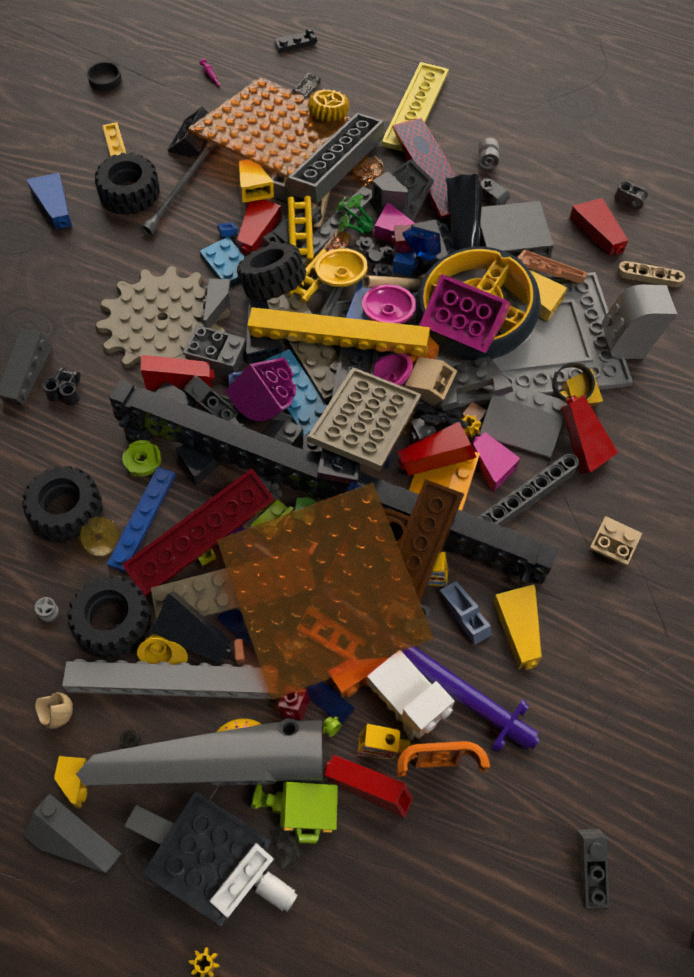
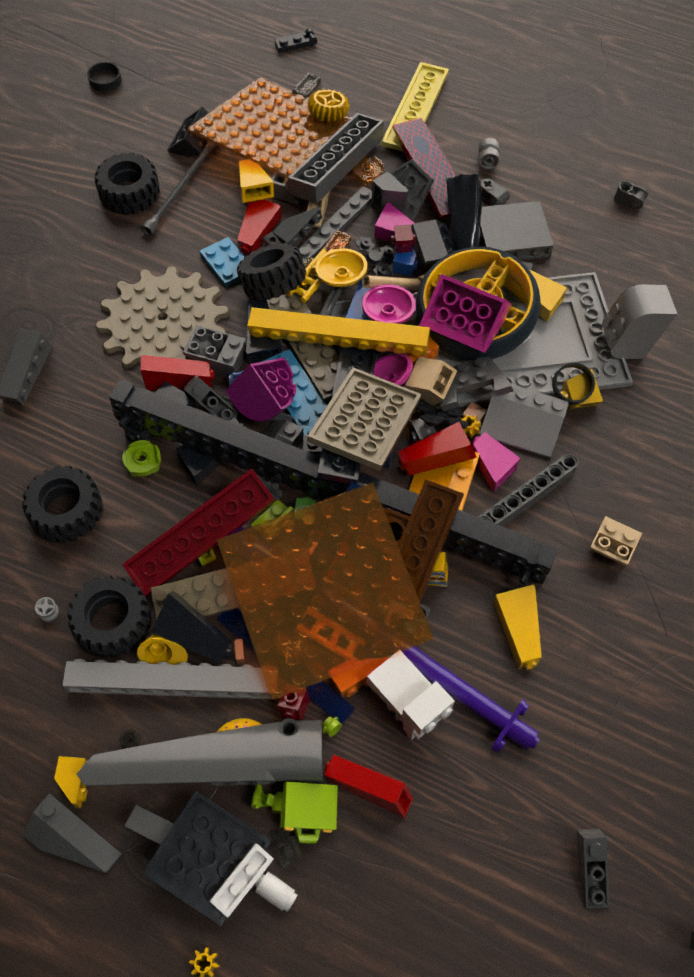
(50, 195): slope -> none
(54, 710): tan hair -> none
(63, 387): black piece -> none
(106, 529): clear yellow dish -> none
(113, 139): yellow tile -> none
(142, 518): blue plate -> none
(208, 70): dark pink piece -> none
(217, 300): slope -> none
(227, 229): blue plate -> none
(307, 220): yellow bar -> none
(364, 223): plant -> none
(380, 742): yellow torso -> none
(423, 242): clear blue slope -> none
(441, 755): orange piece -> none
(466, 612): sand blue slope -> none
(552, 267): nougat wing -> none
(586, 434): red slope -> none
(600, 225): red slope -> none
(650, 276): tan beam -> none

